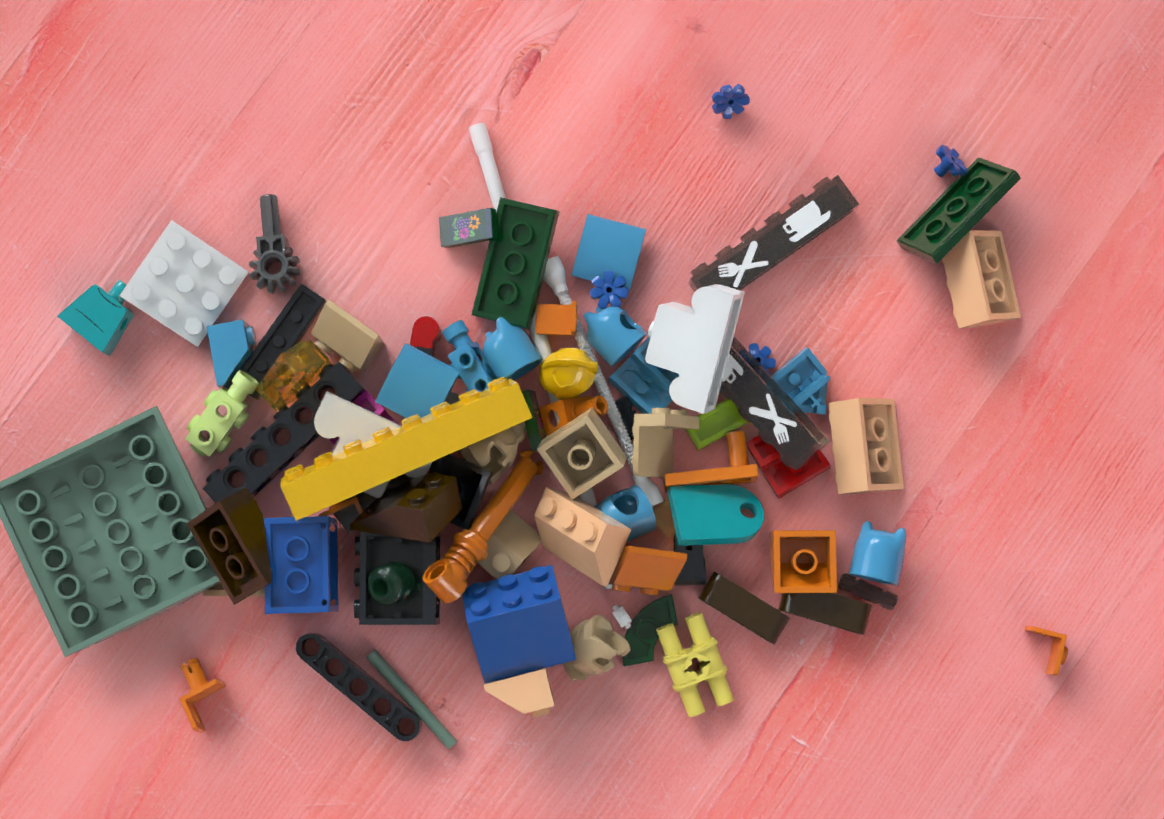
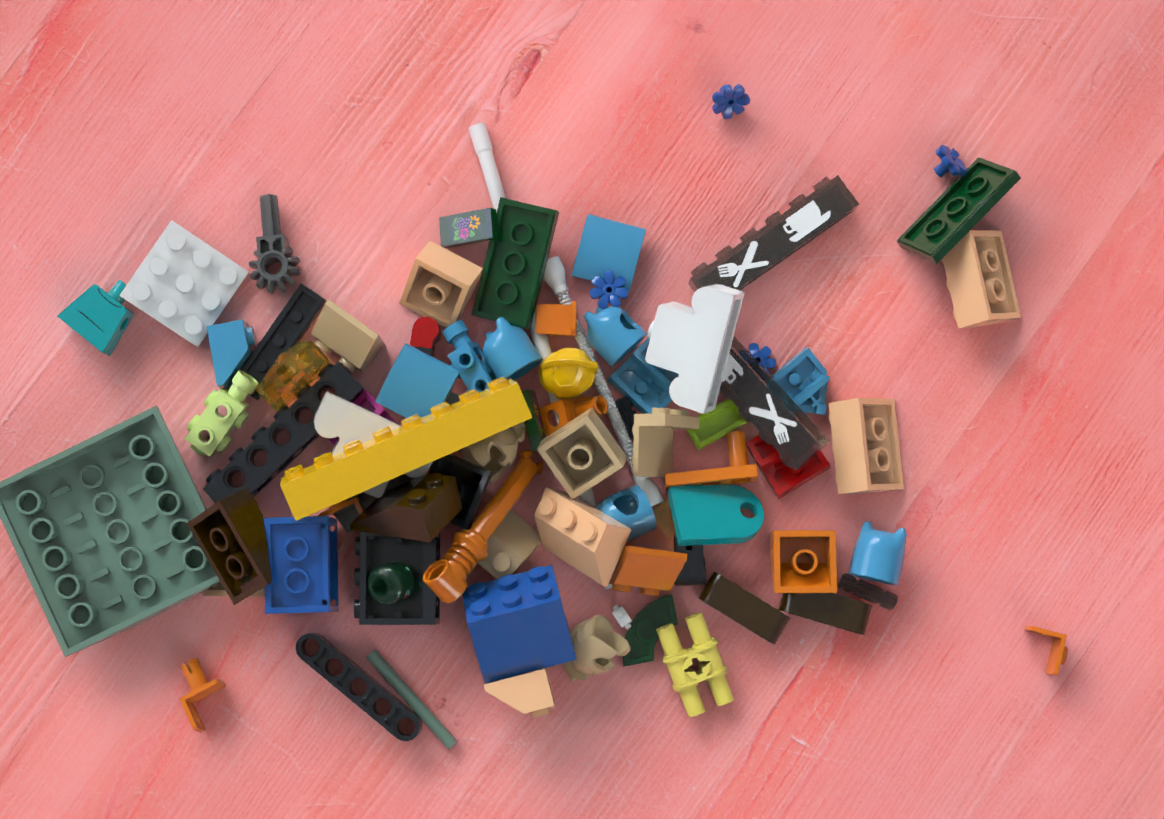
(440, 284): none -> light nougat slope

